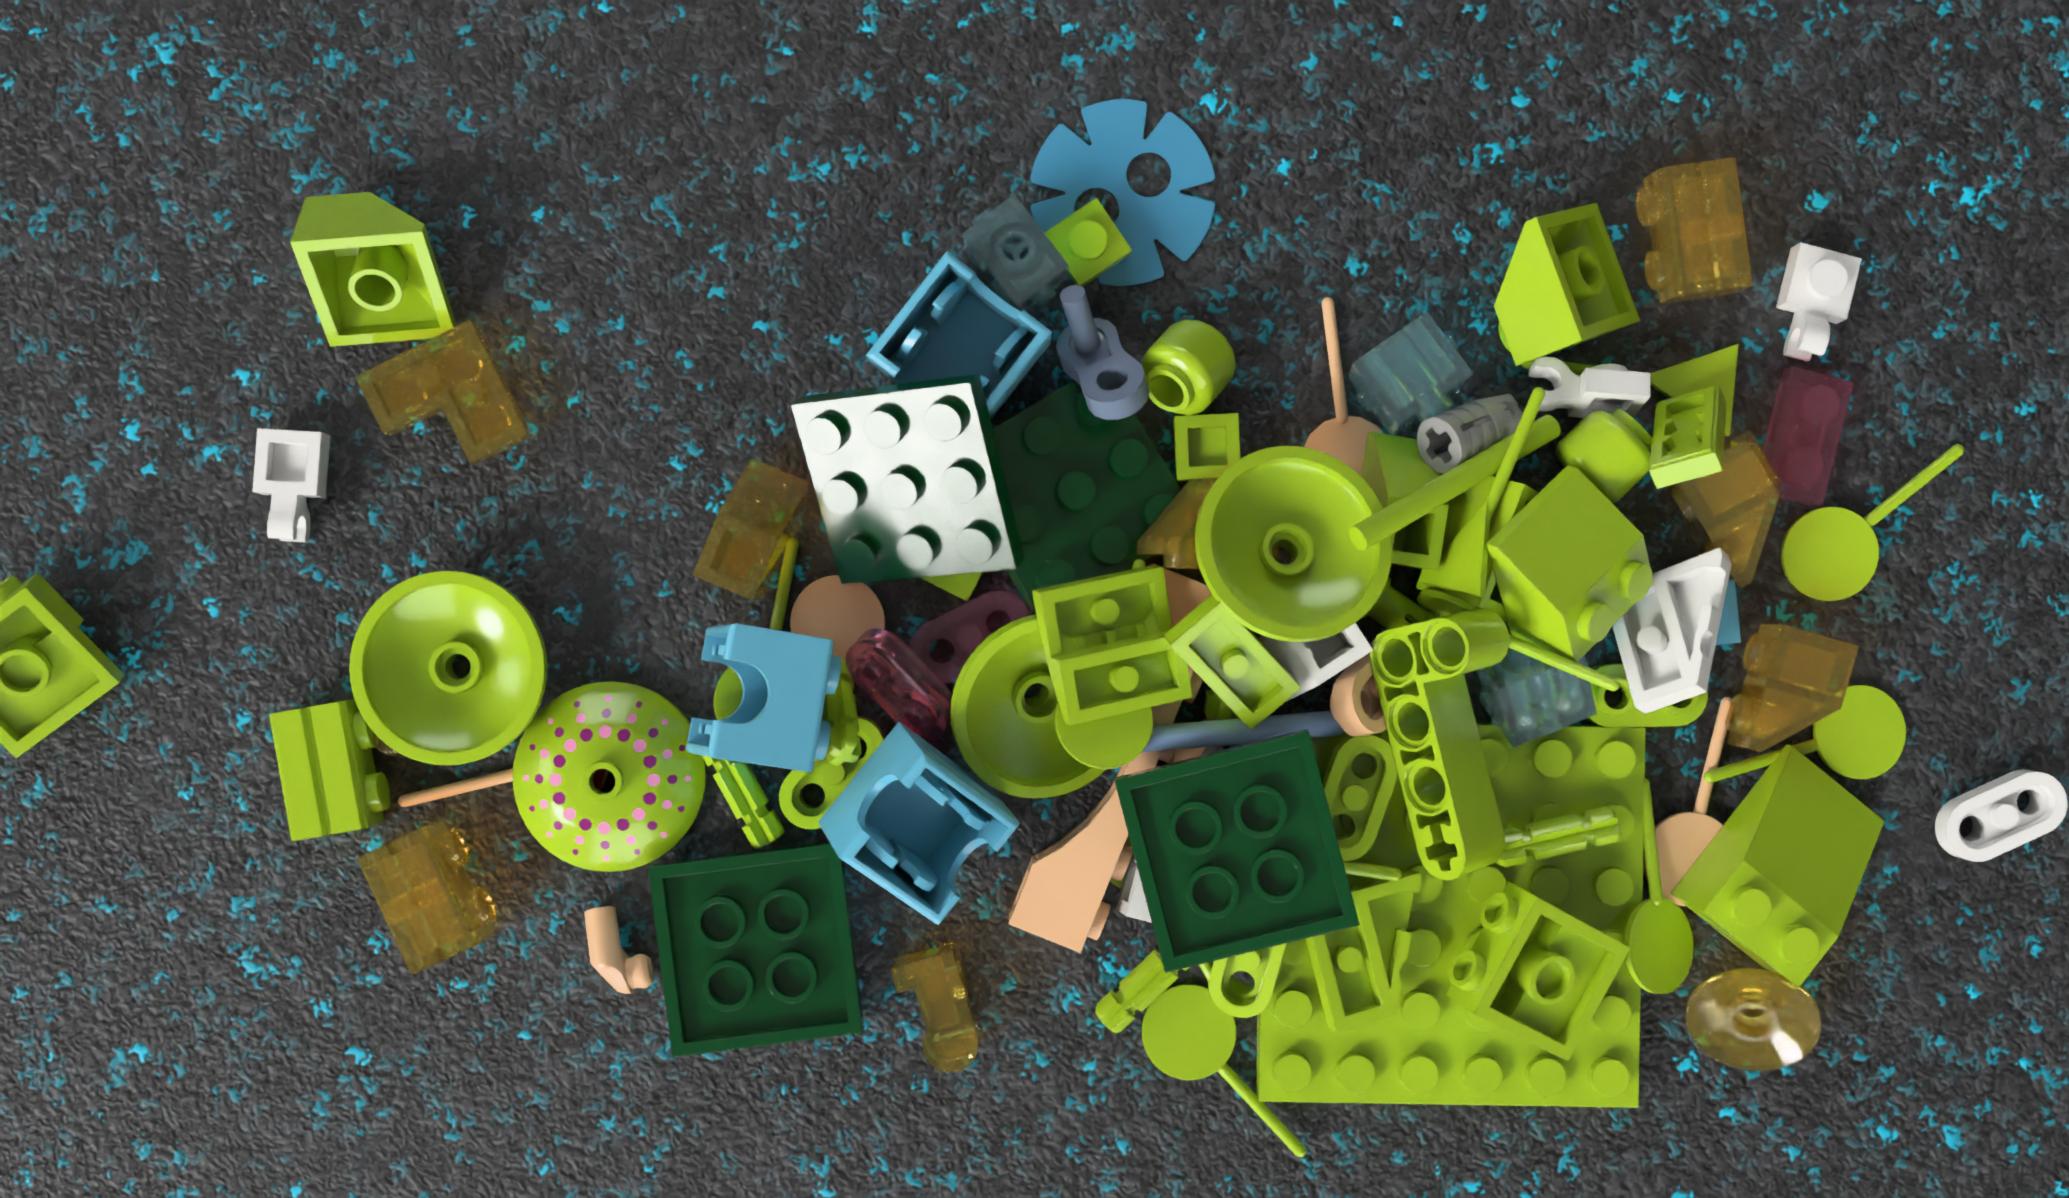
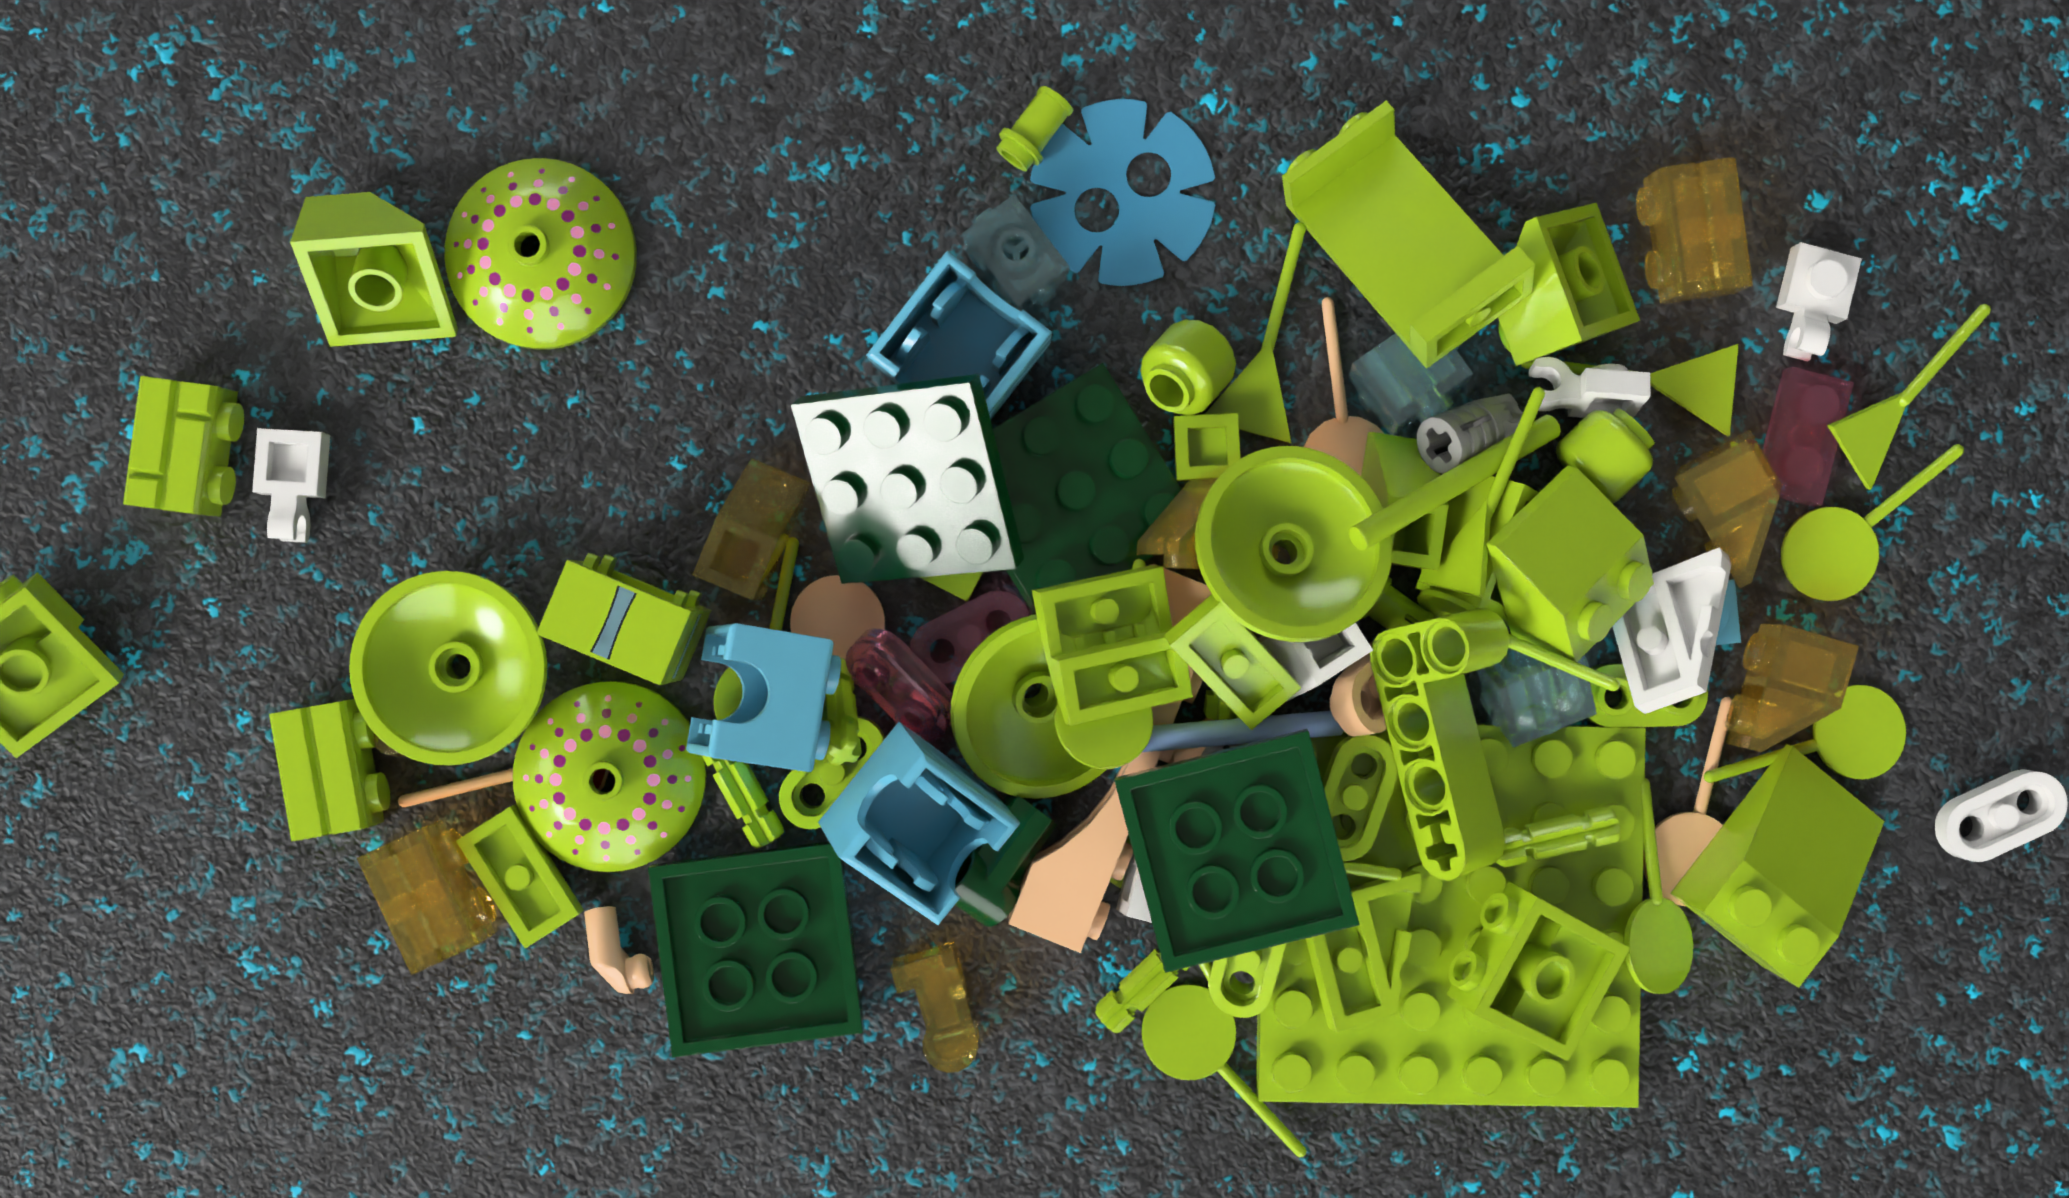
(183, 447): none -> lime brick
(451, 376): clear yellow plate -> none
(520, 876): none -> lime plate
(571, 281): none -> lime dish
(624, 620): none -> lime container
(990, 878): none -> dark green piece
(1034, 129): none -> lime pin
(1089, 243): lime plate -> none
(1095, 359): sand blue piece -> none
(1257, 388): none -> lime piece
(1403, 237): none -> lime panel
(1688, 437): lime plate -> none
(1753, 1019): clear yellow dish -> none
(1869, 432): none -> lime piece

